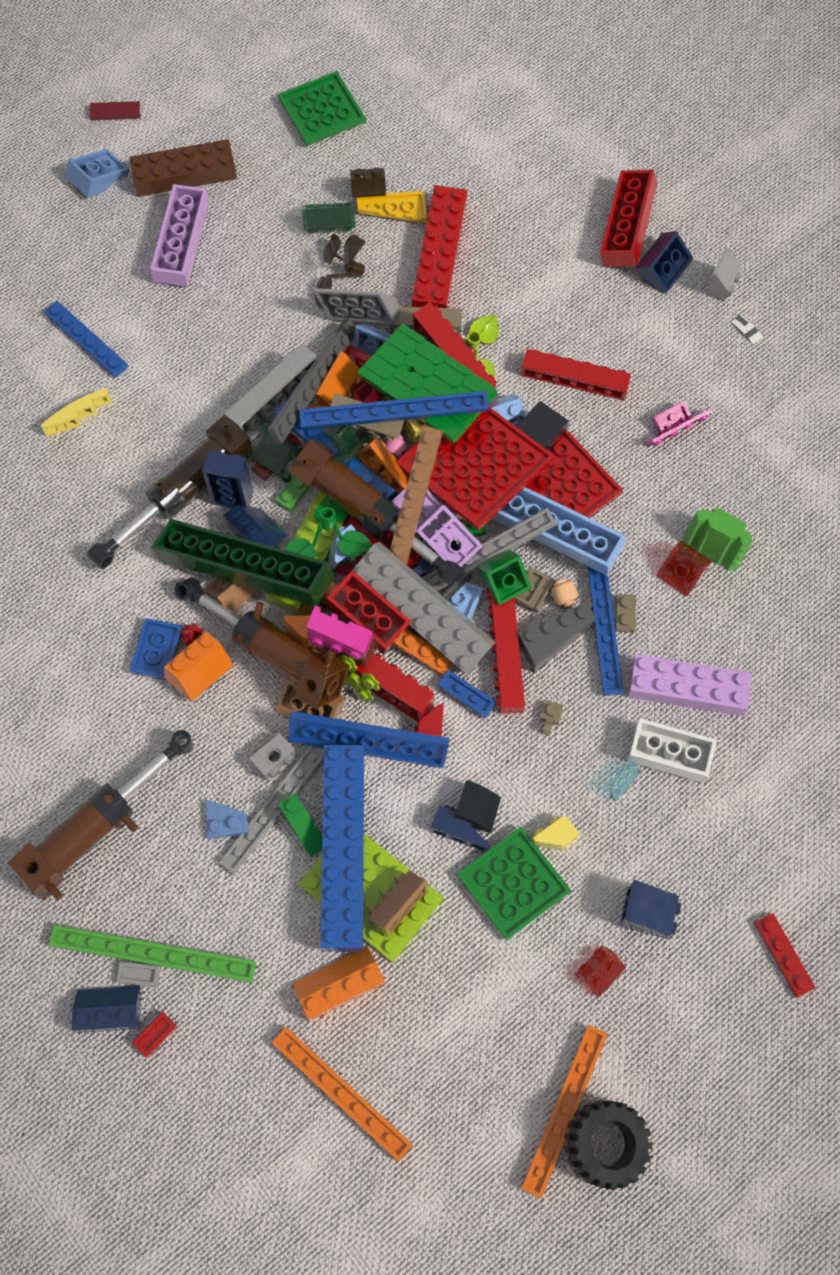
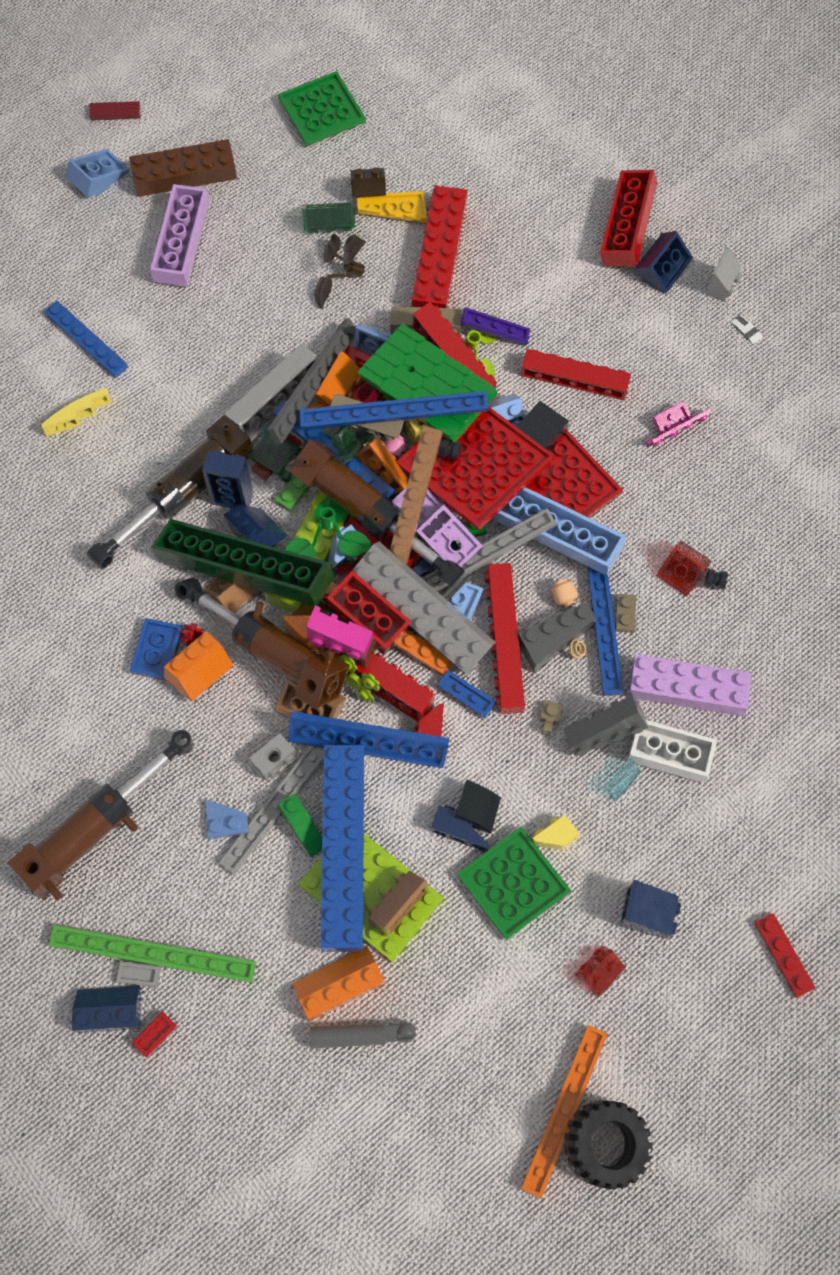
(342, 1094): orange plate -> none
(359, 306): light grey slope -> none
(361, 1034): none -> dark grey piece
(449, 449): none -> black wheel
(495, 326): none -> dark purple tile
(505, 576): green slope -> none
(541, 586): dark tan plate -> none
(577, 648): none -> tan plate
(606, 726): none -> dark grey wedge
(716, 579): none -> black wheel
(719, 537): bright green slope -> none

